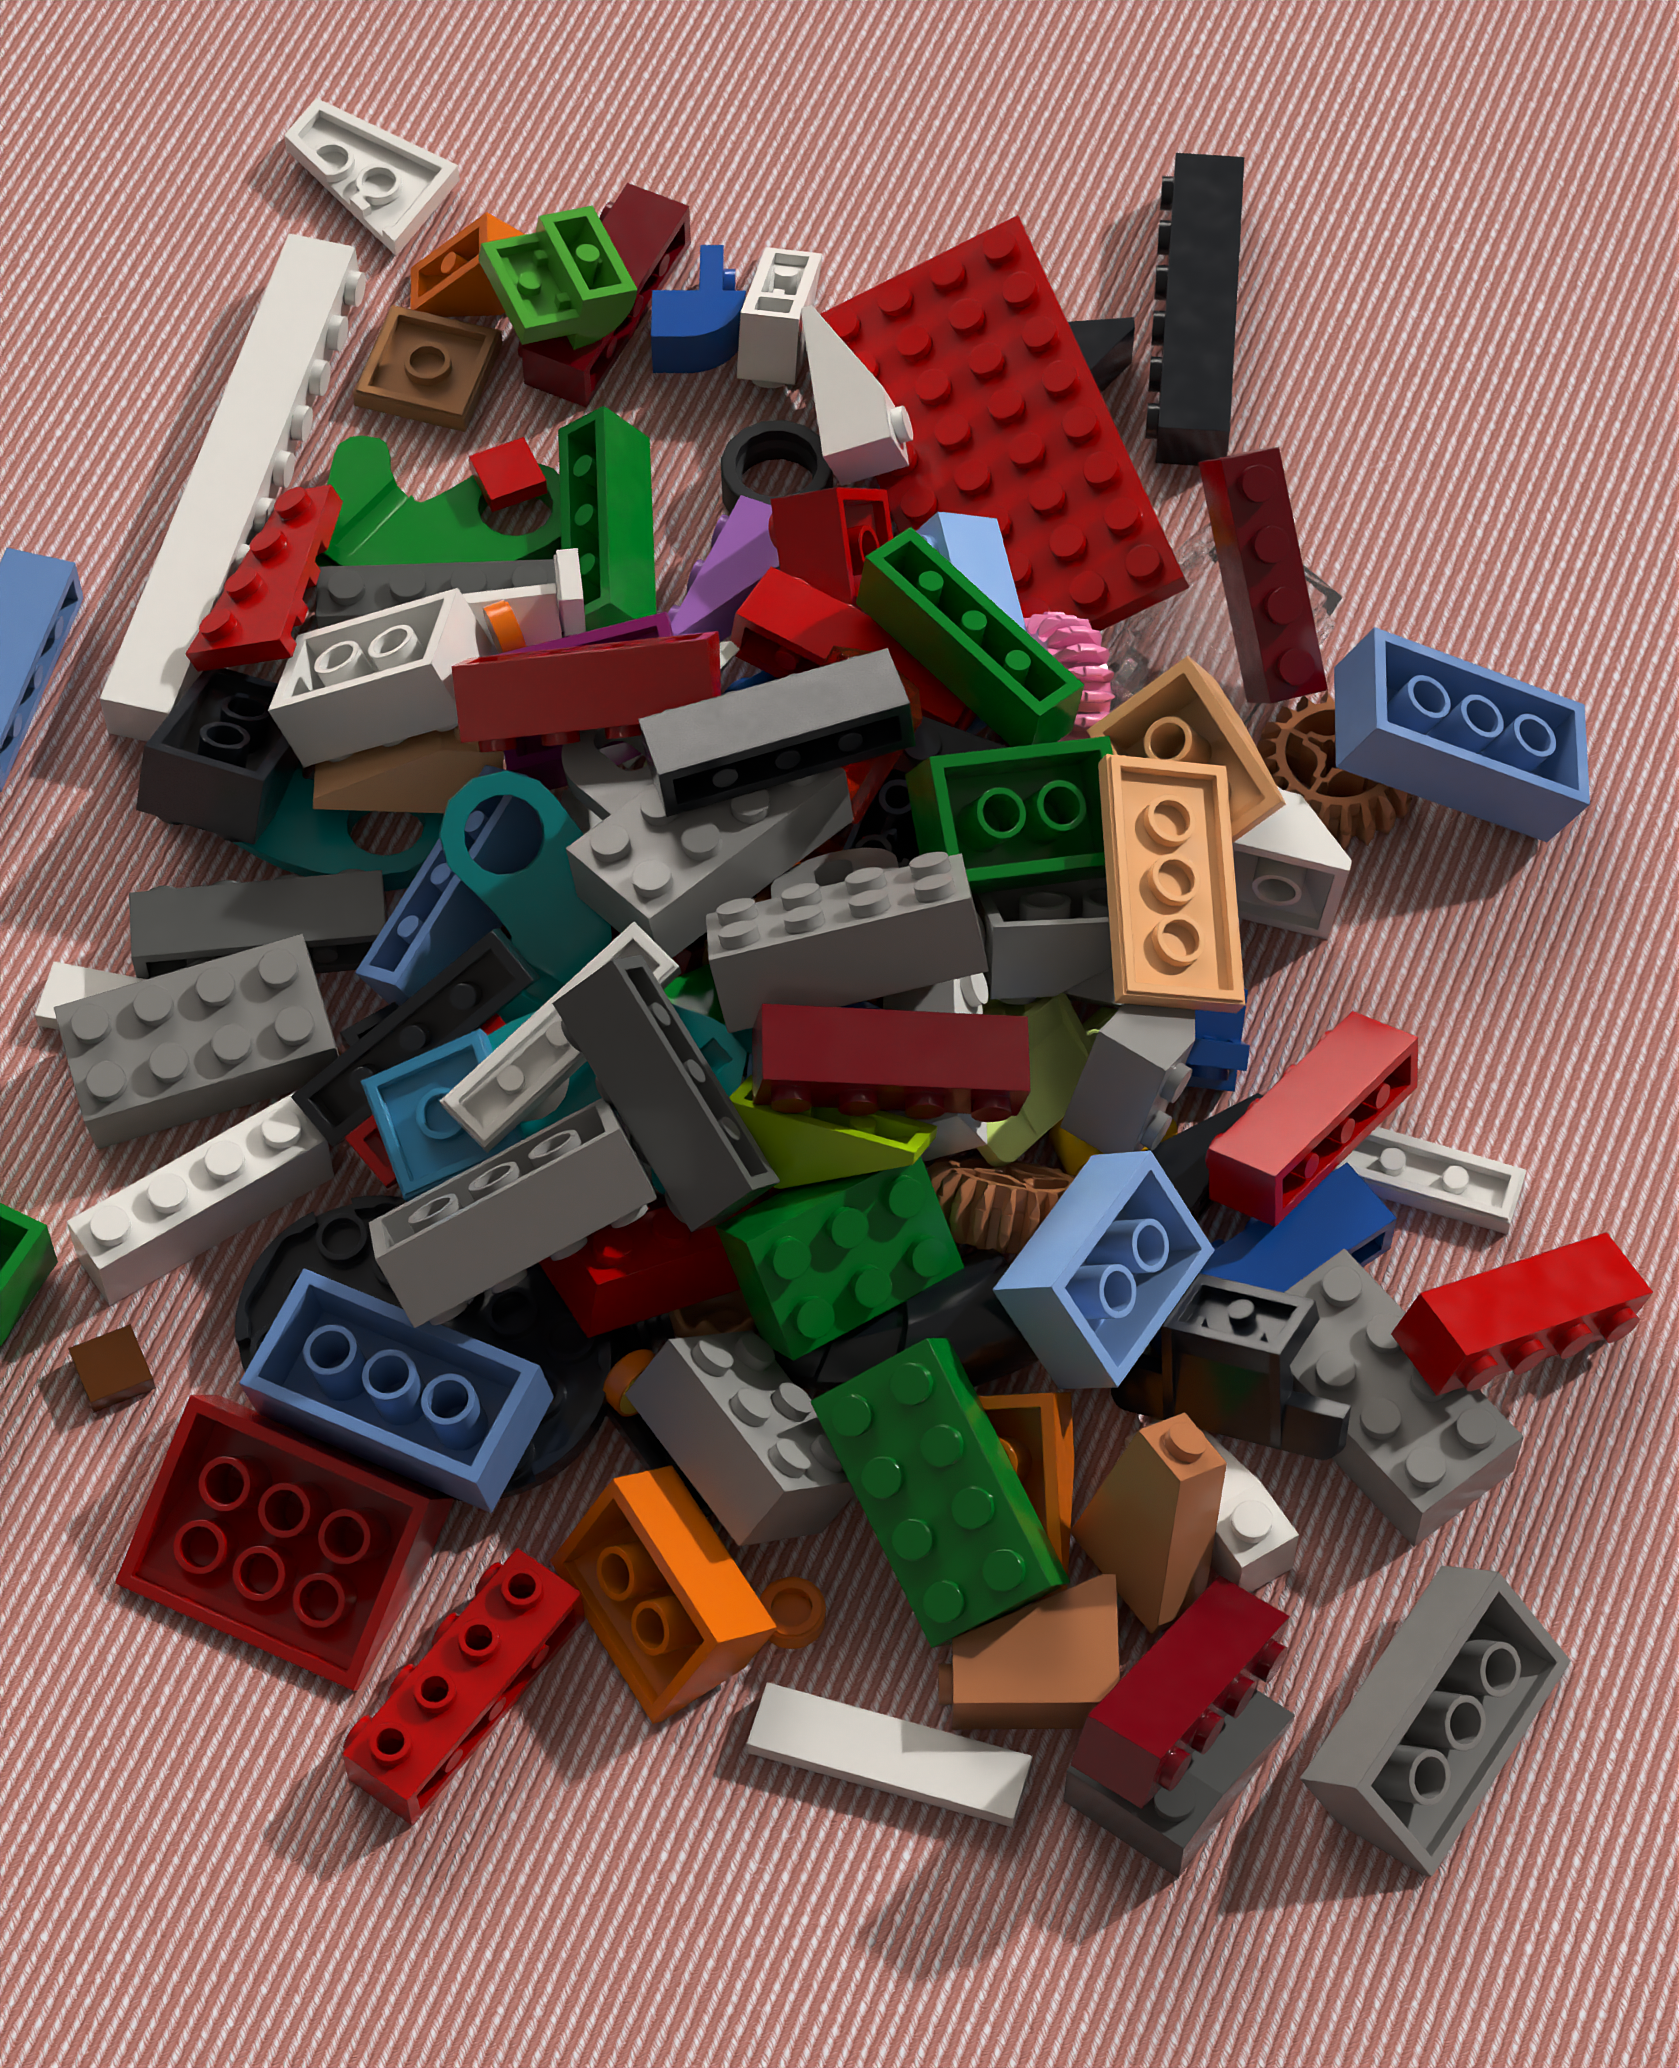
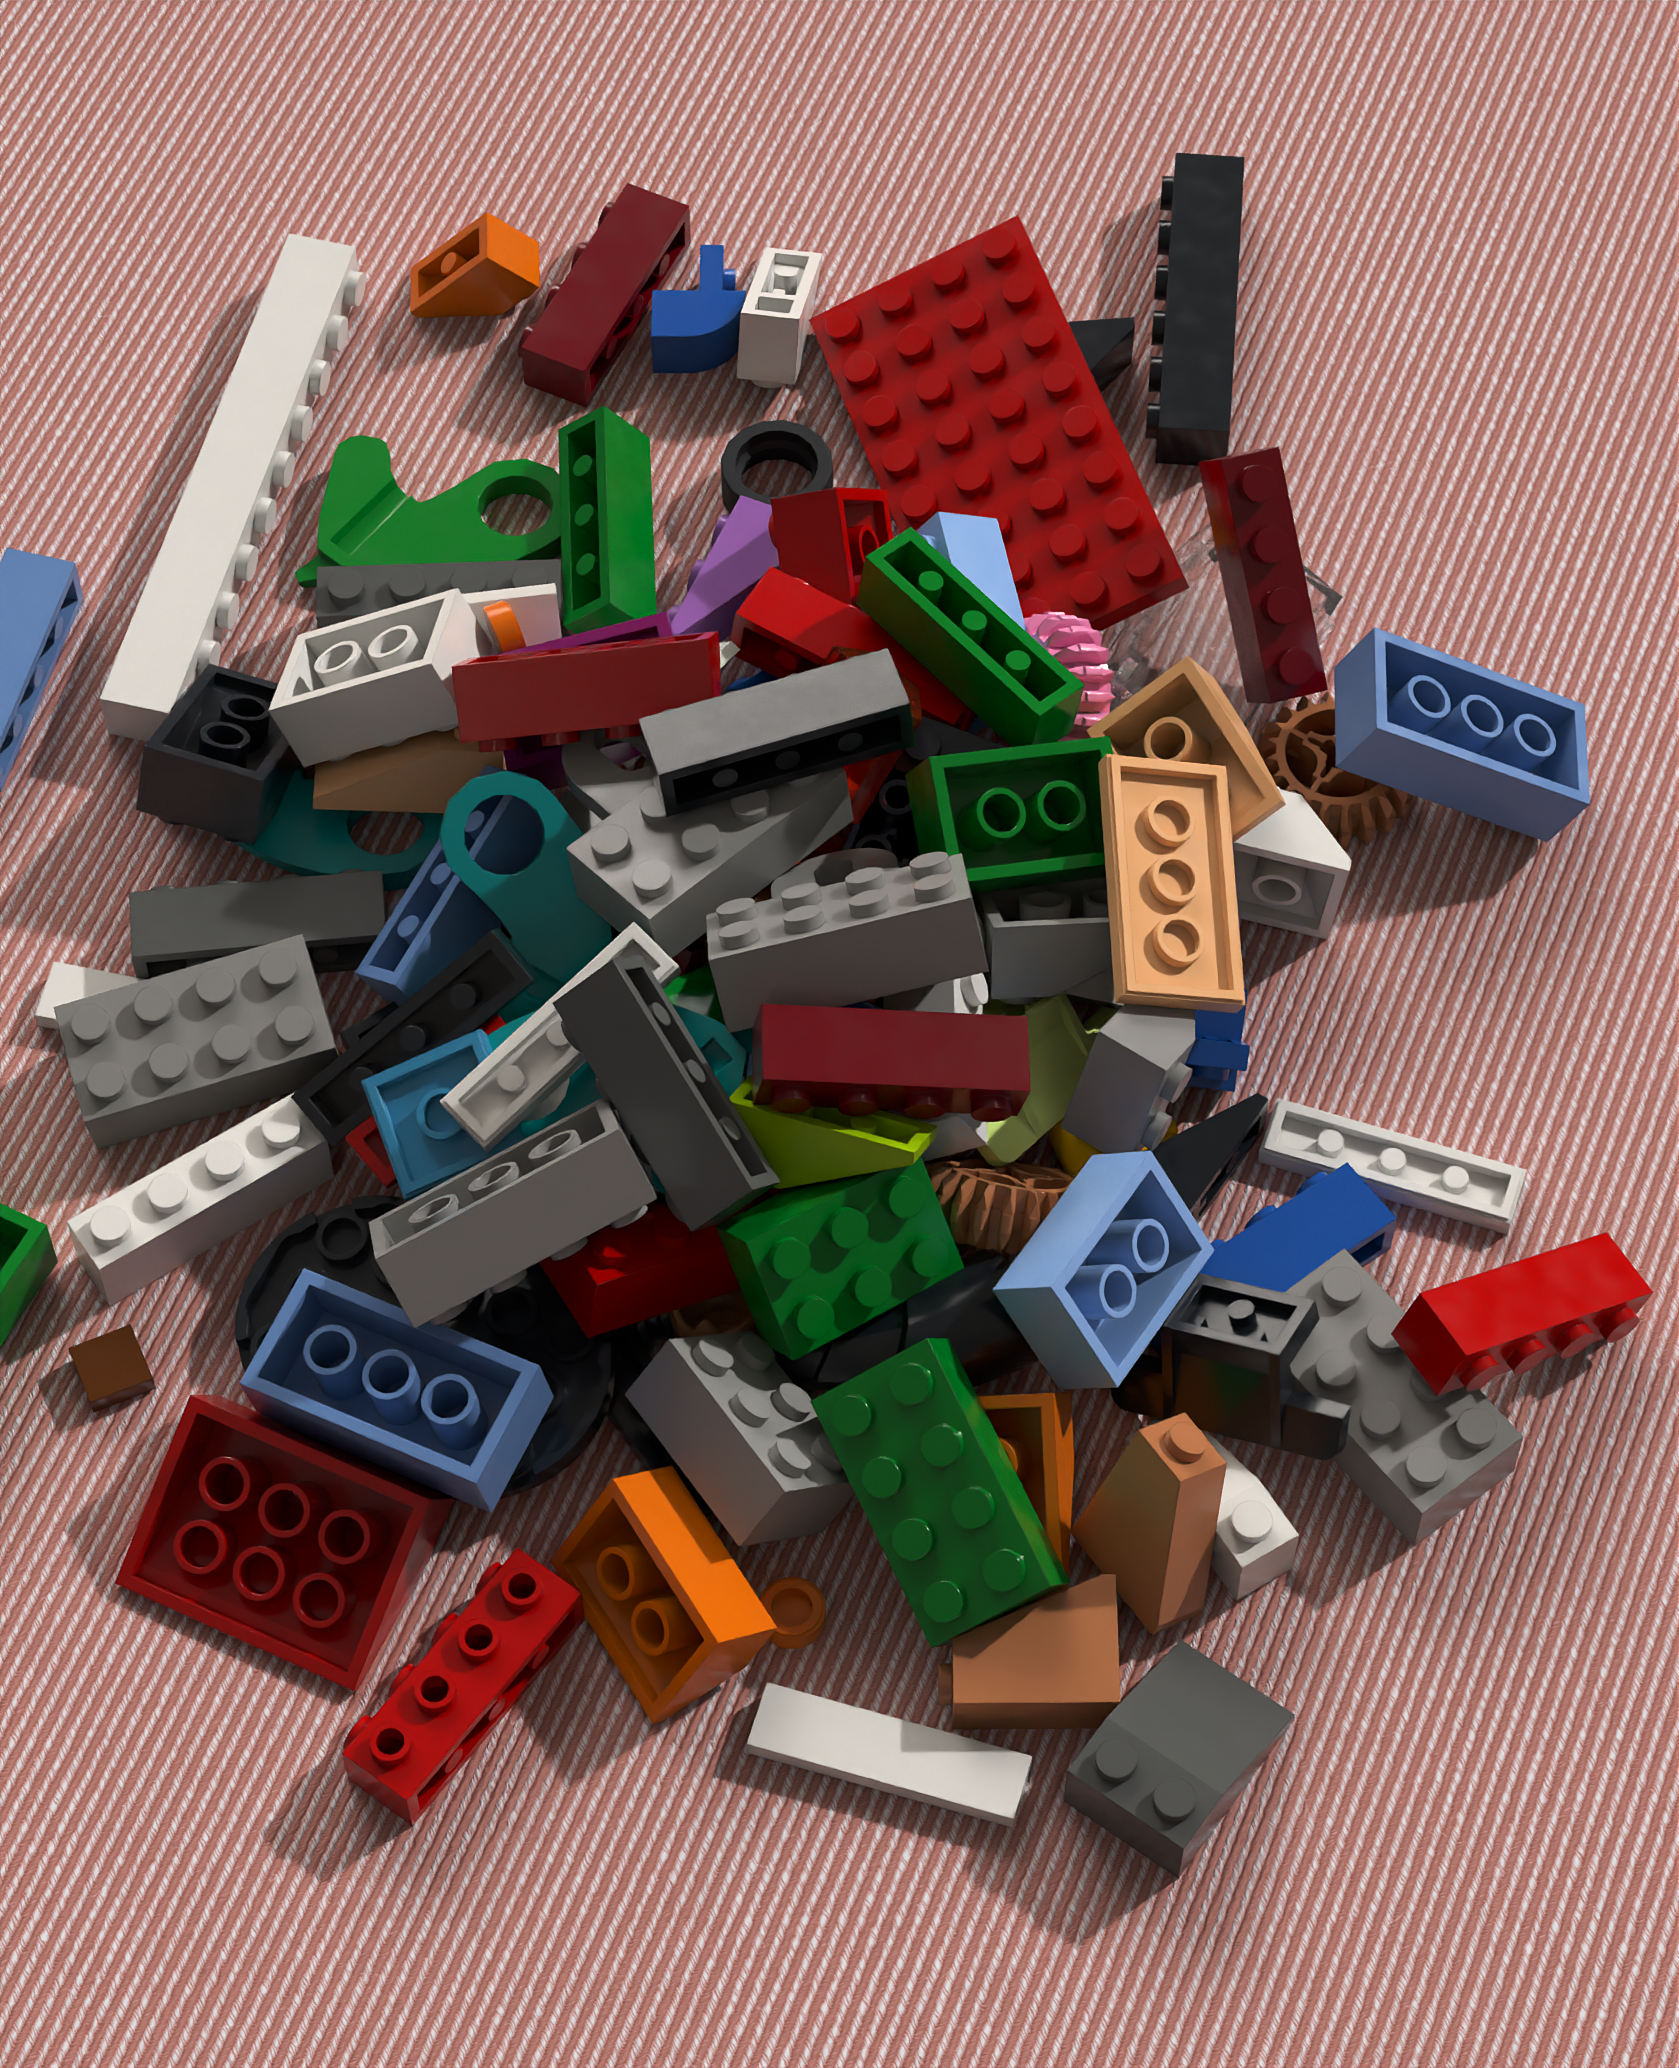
(267, 590): red wing -> none
(371, 171): white wing -> none
(428, 368): medium nougat tile -> none
(507, 474): red tile -> none
(561, 279): bright green brick -> none
(569, 591): white tile -> none
(622, 1378): orange tile -> none
(855, 416): white slope -> none
(1182, 1692): dark red brick -> none
(1312, 1118): brick -> none
(1437, 1717): light grey slope -> none

